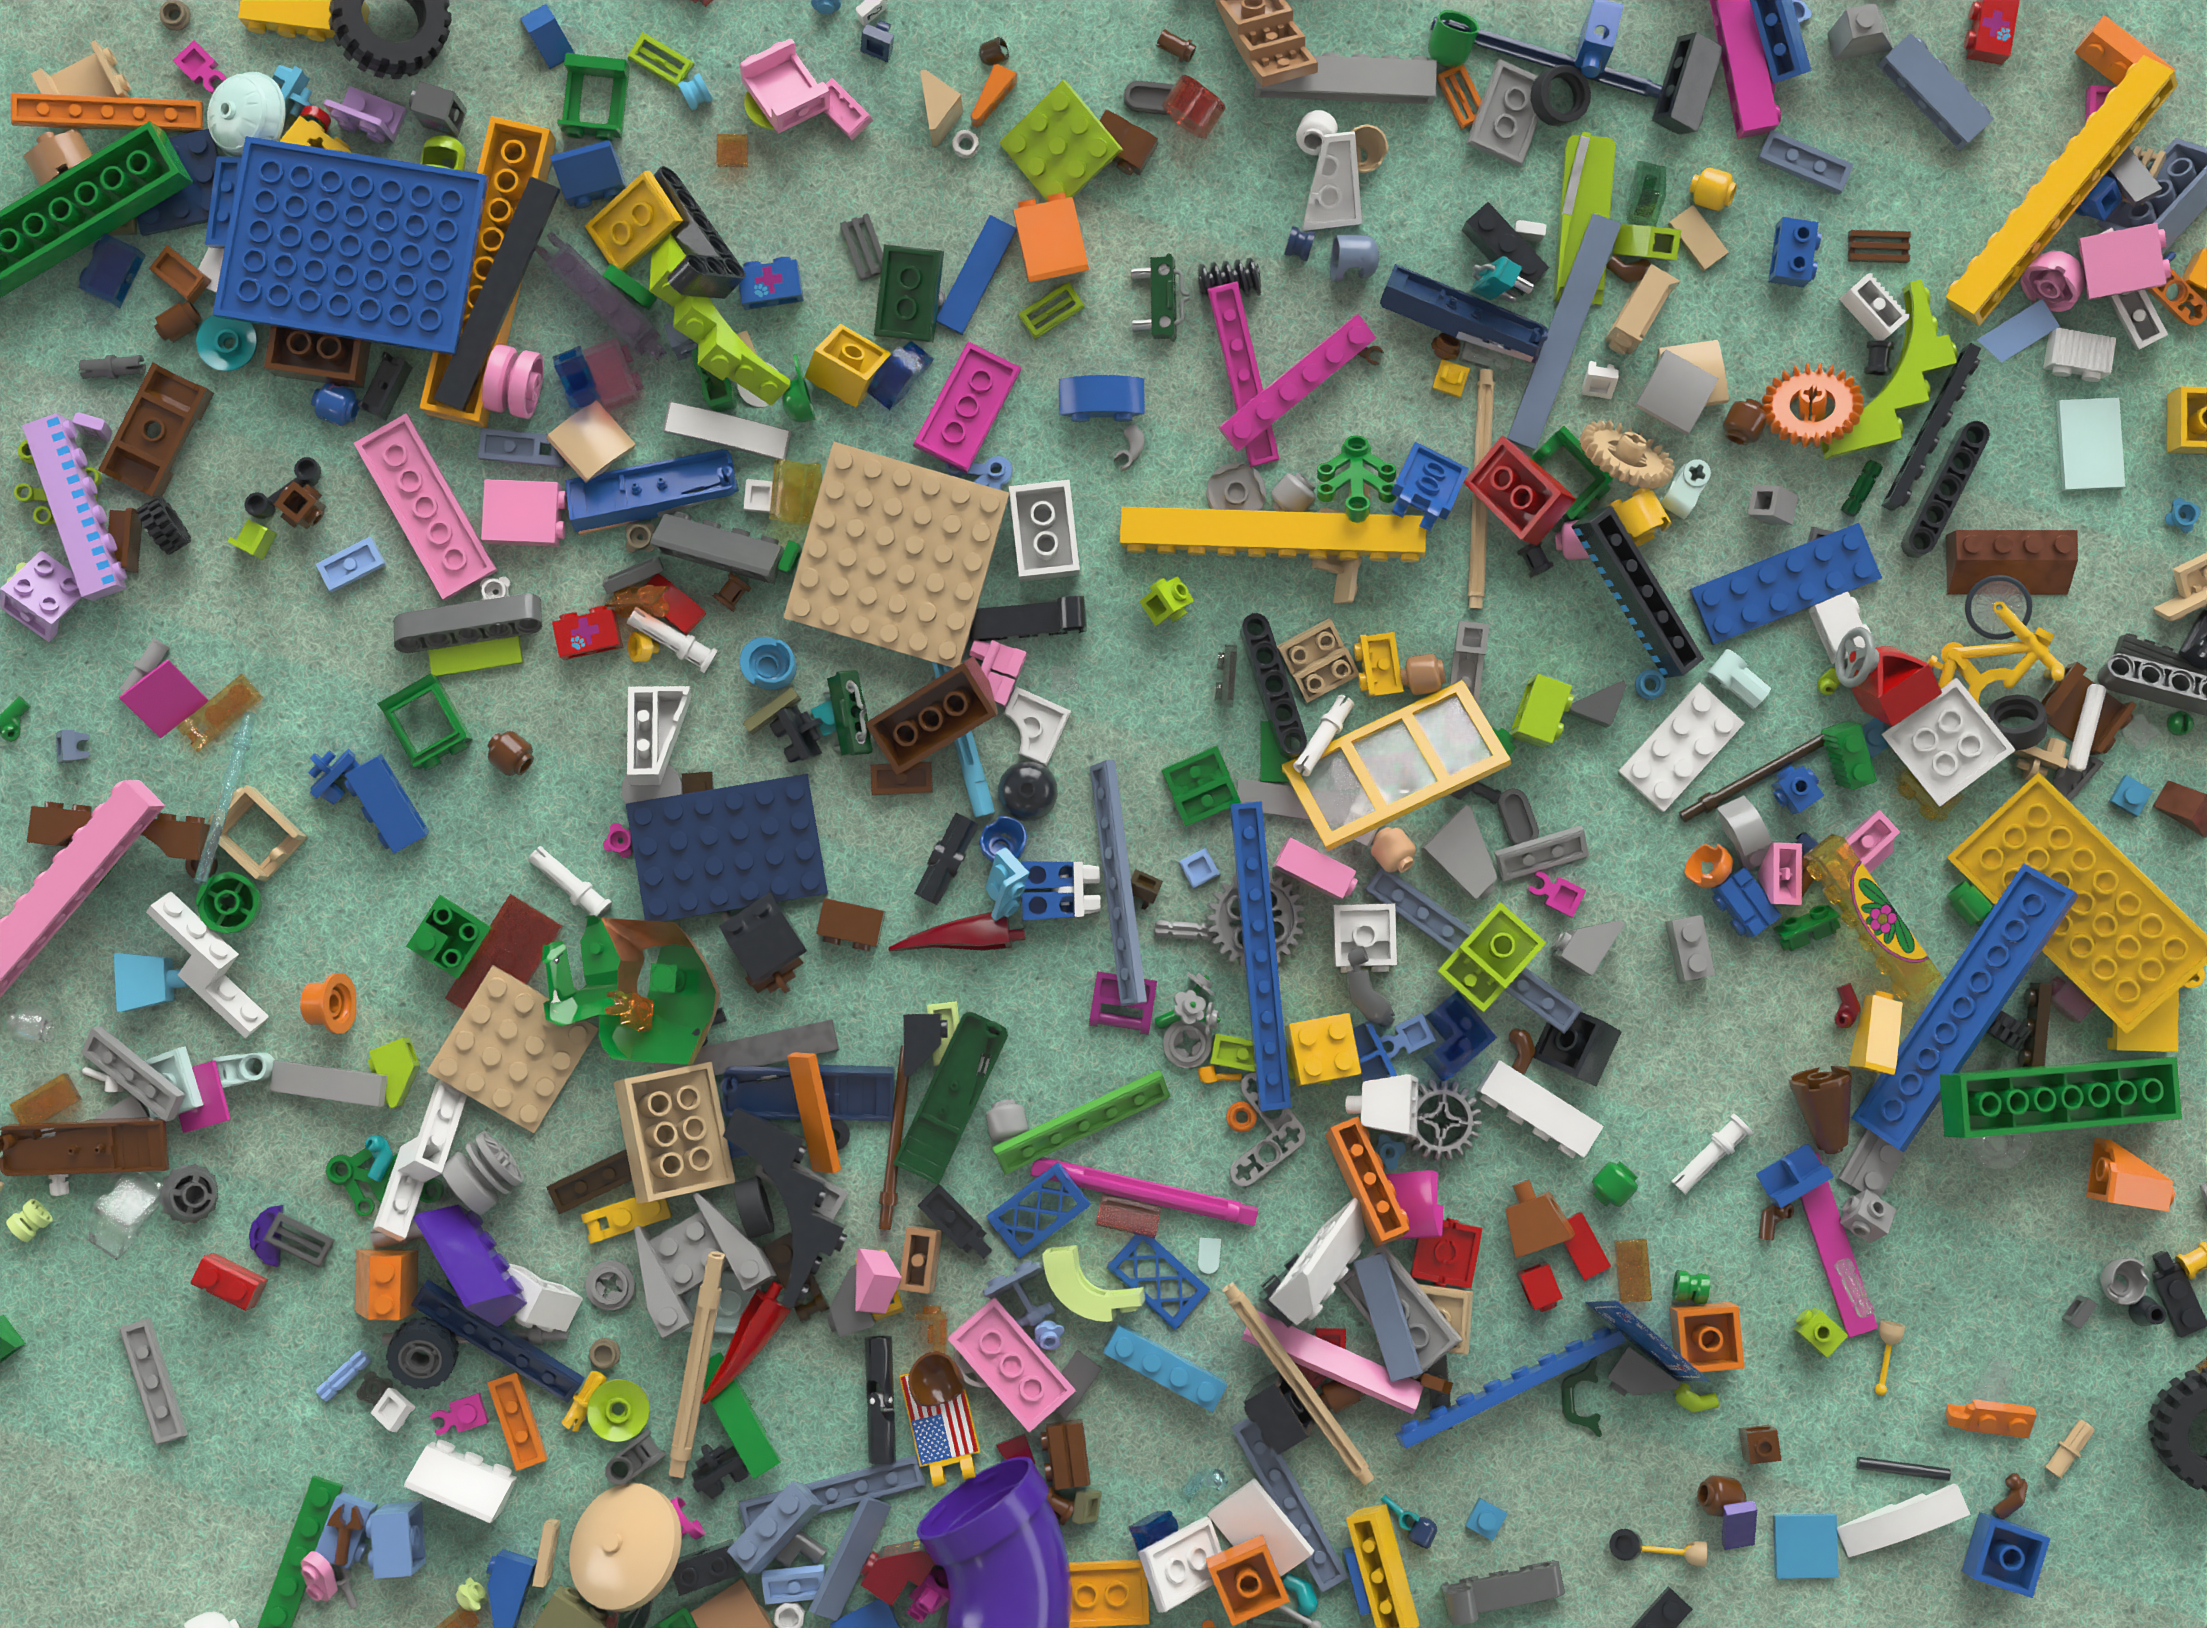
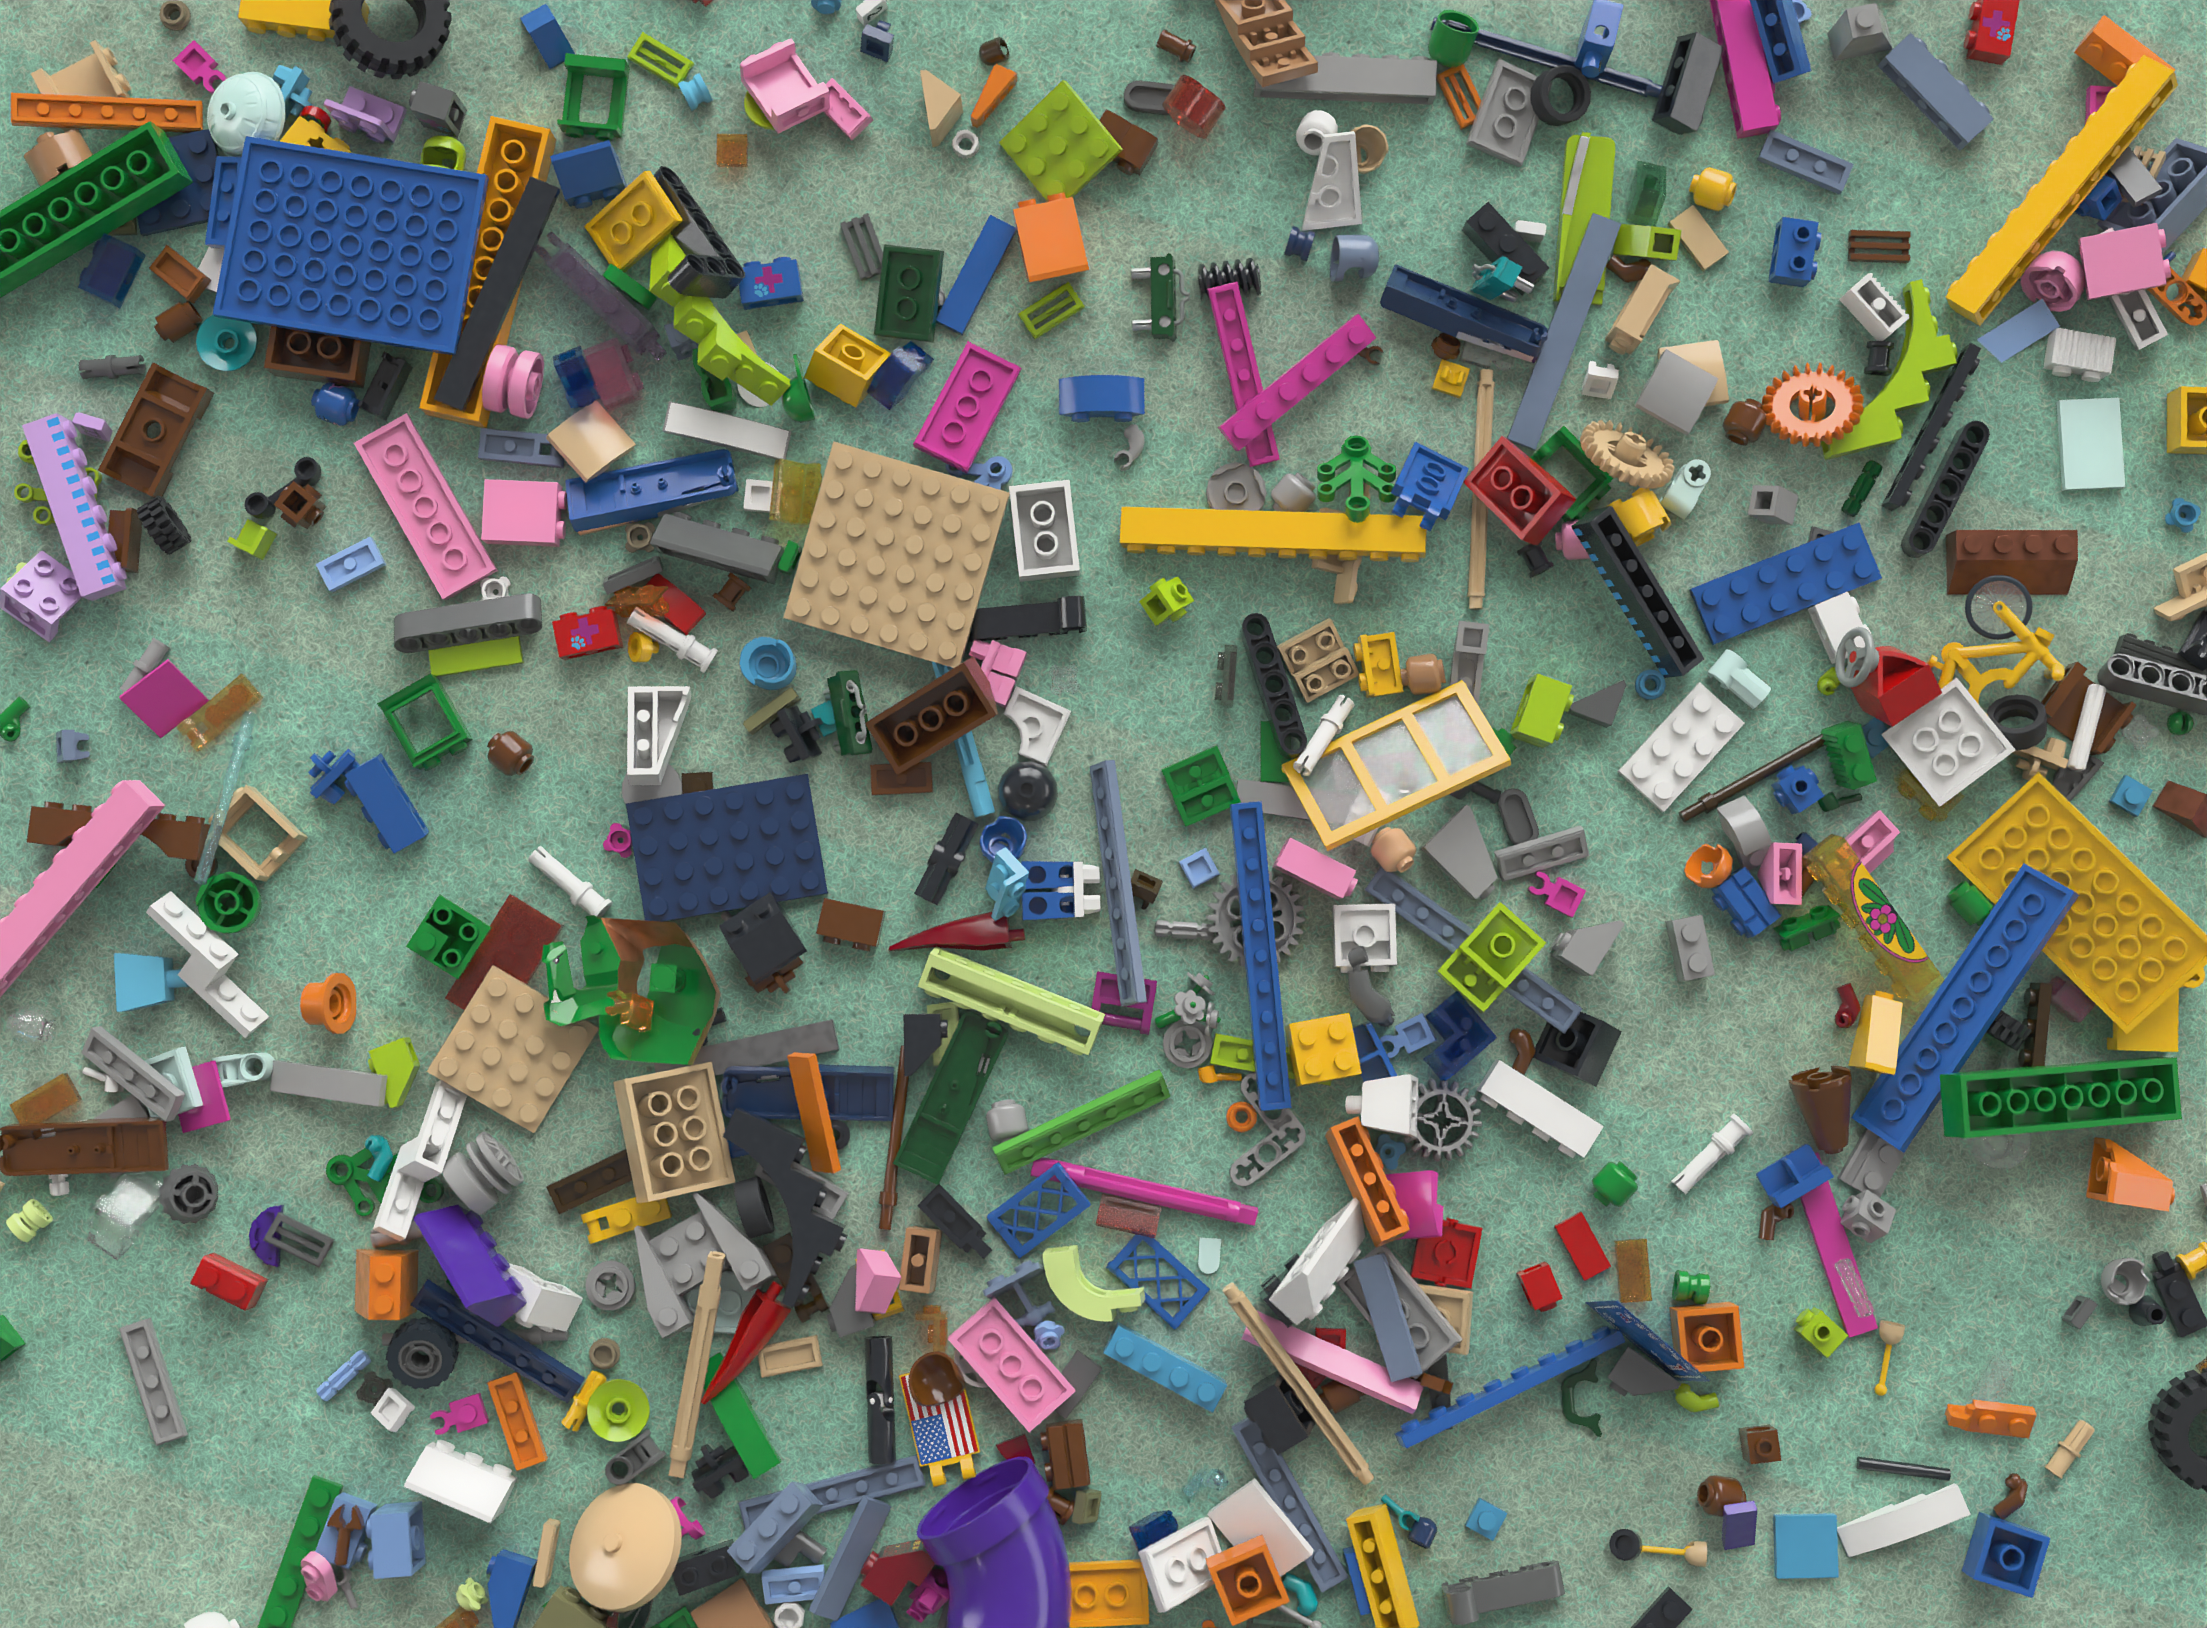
(790, 1356): none -> tan tile
(1011, 1001): none -> yellowish green piece
(1535, 1220): dark orange torso -> none
(1830, 802): none -> dark green hand

